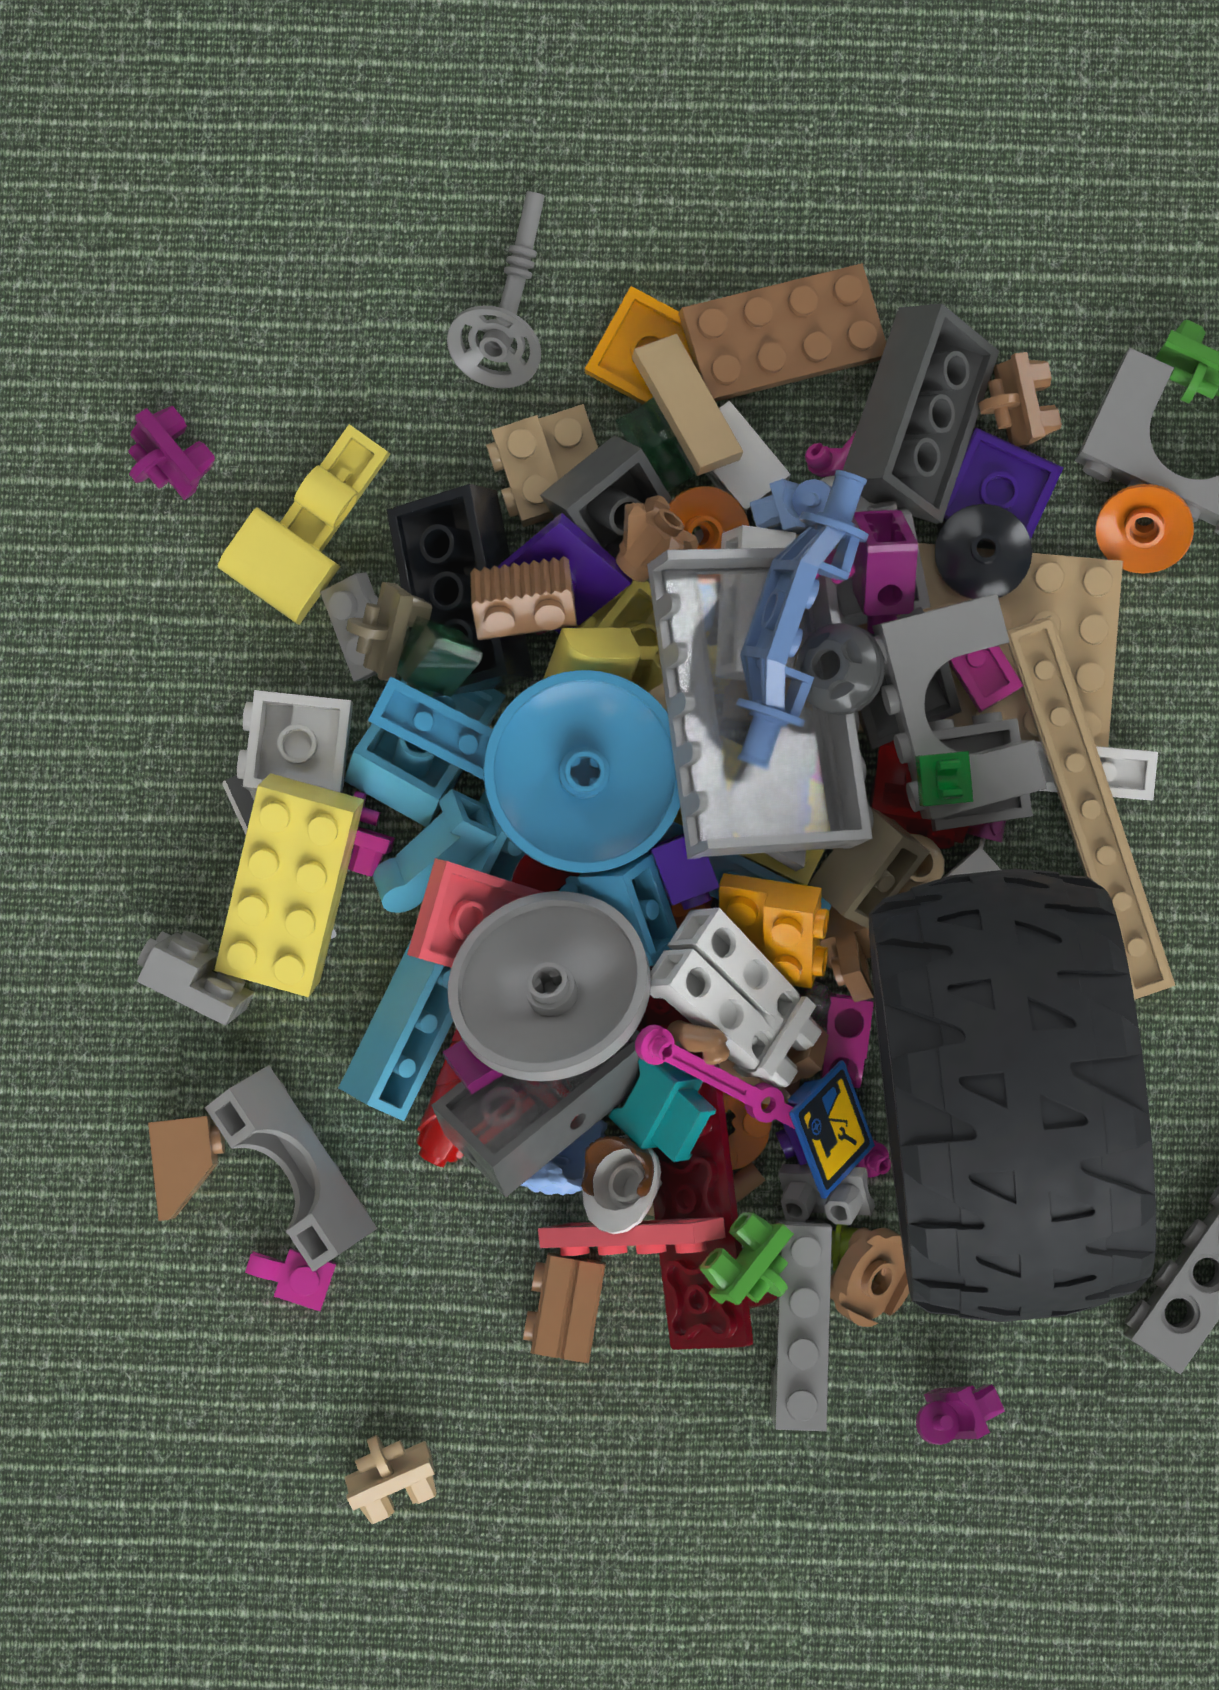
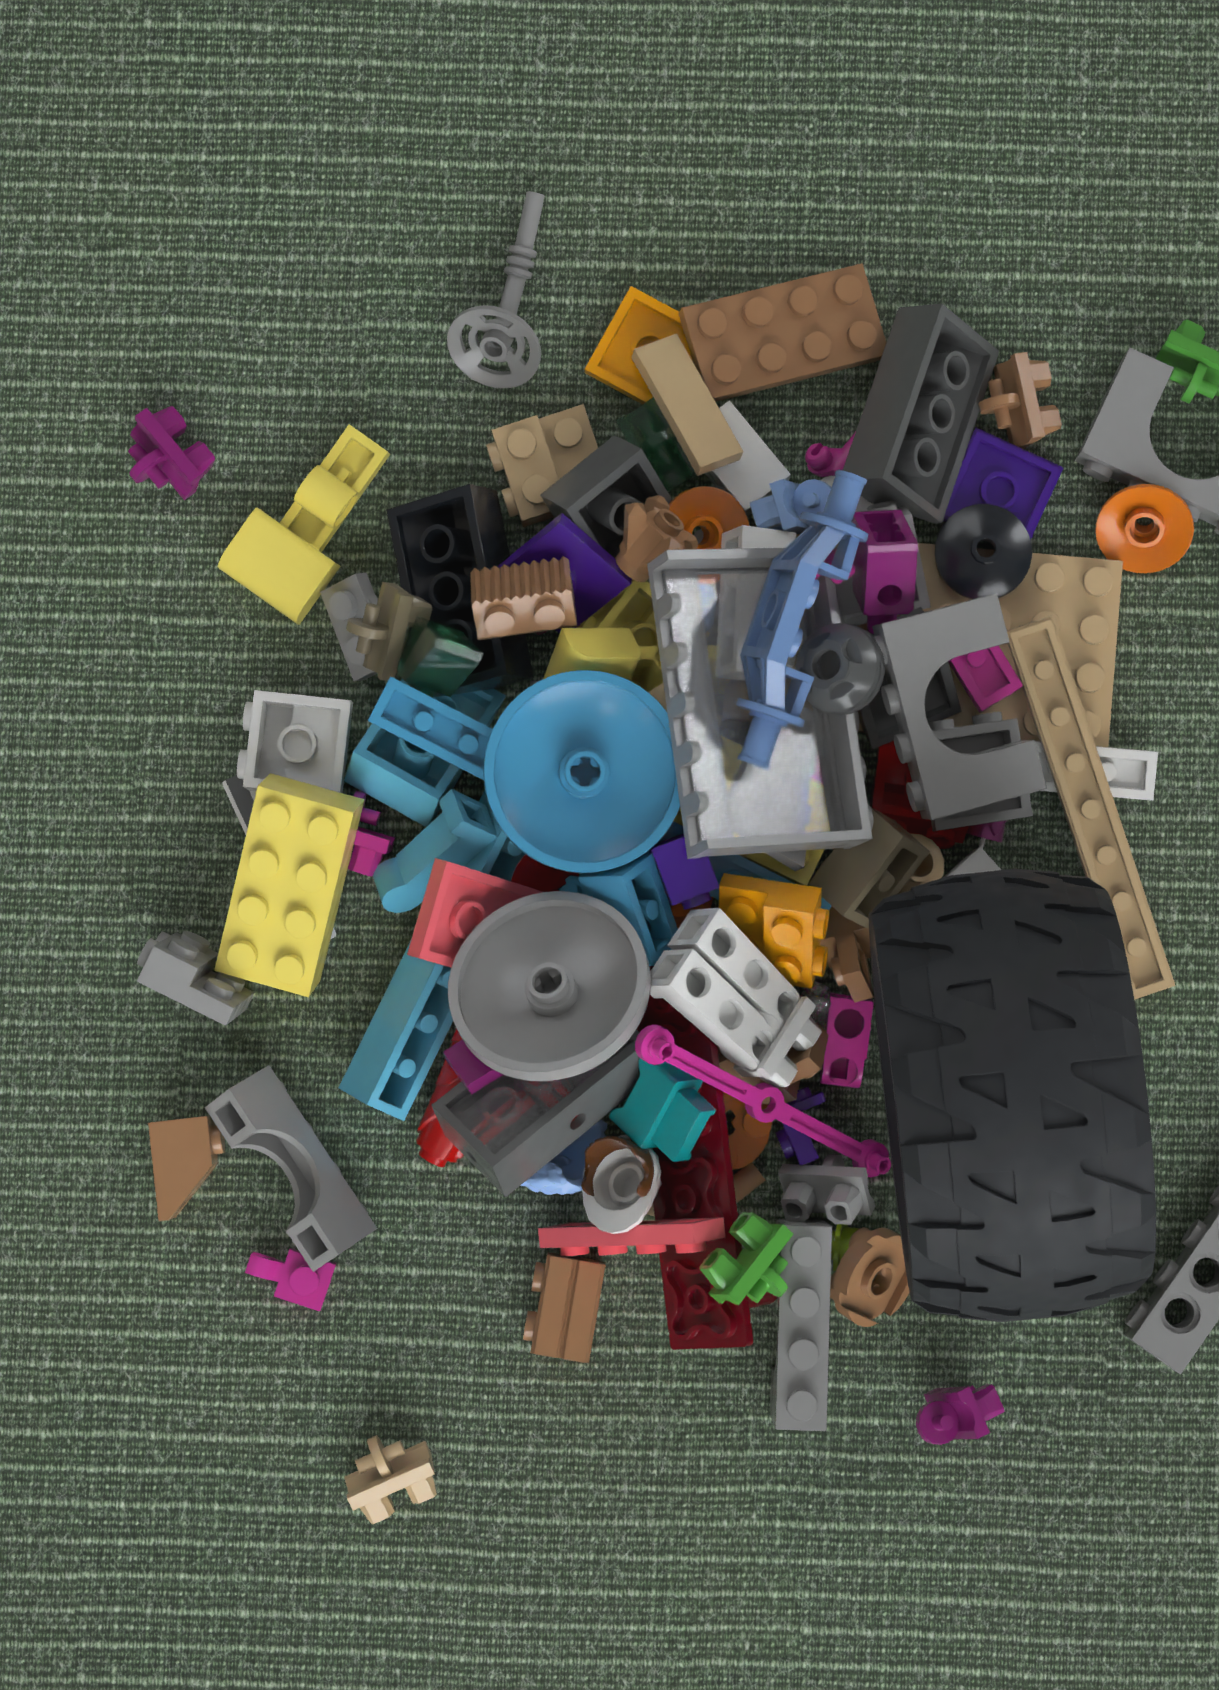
(700, 1039): medium nougat arm -> none
(830, 1127): piece -> none
(944, 778): green tile -> none

